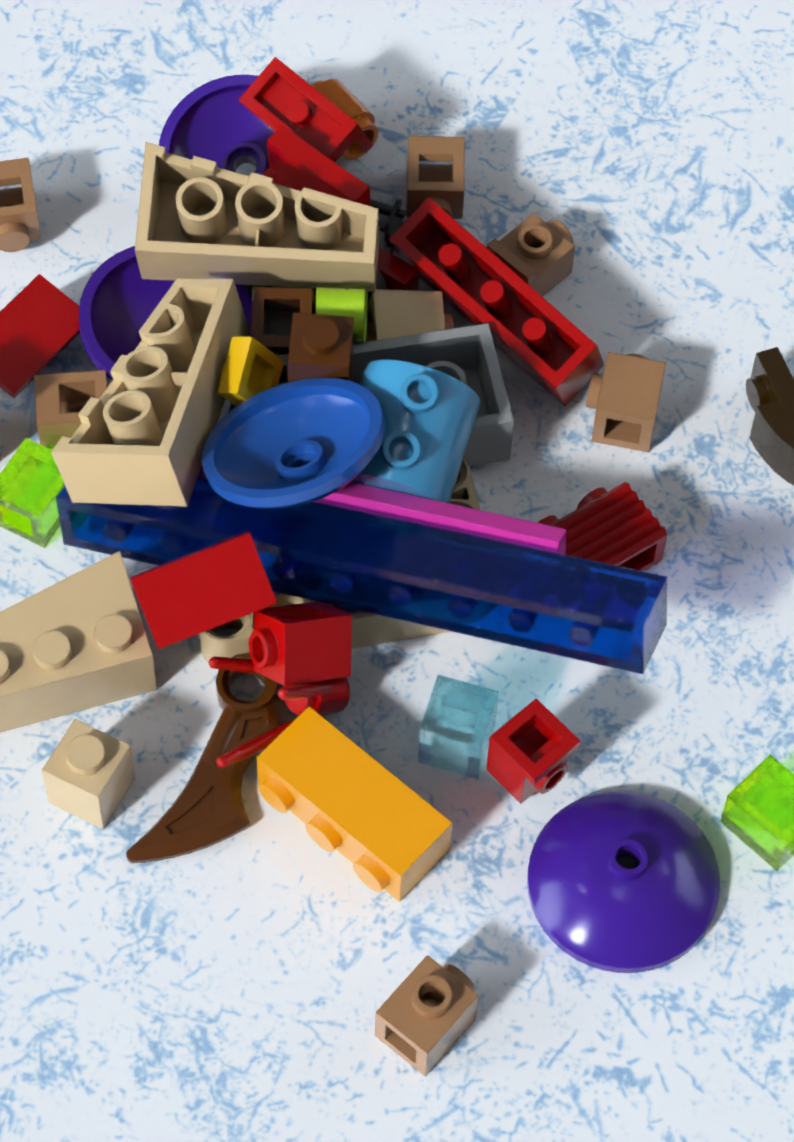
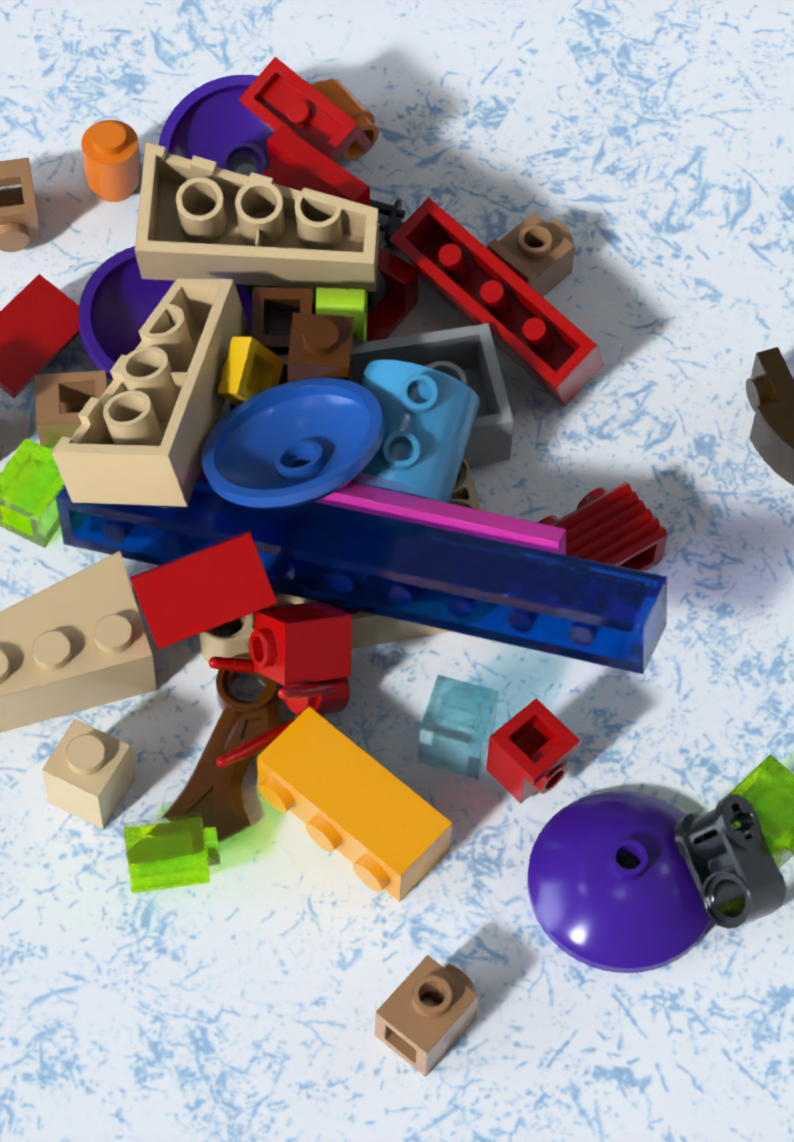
(111, 160): none -> orange brick
(170, 852): none -> clear neon green brick
(405, 313): tan brick -> none
(437, 181): medium nougat brick -> none
(626, 400): medium nougat brick -> none
(731, 863): none -> black piece

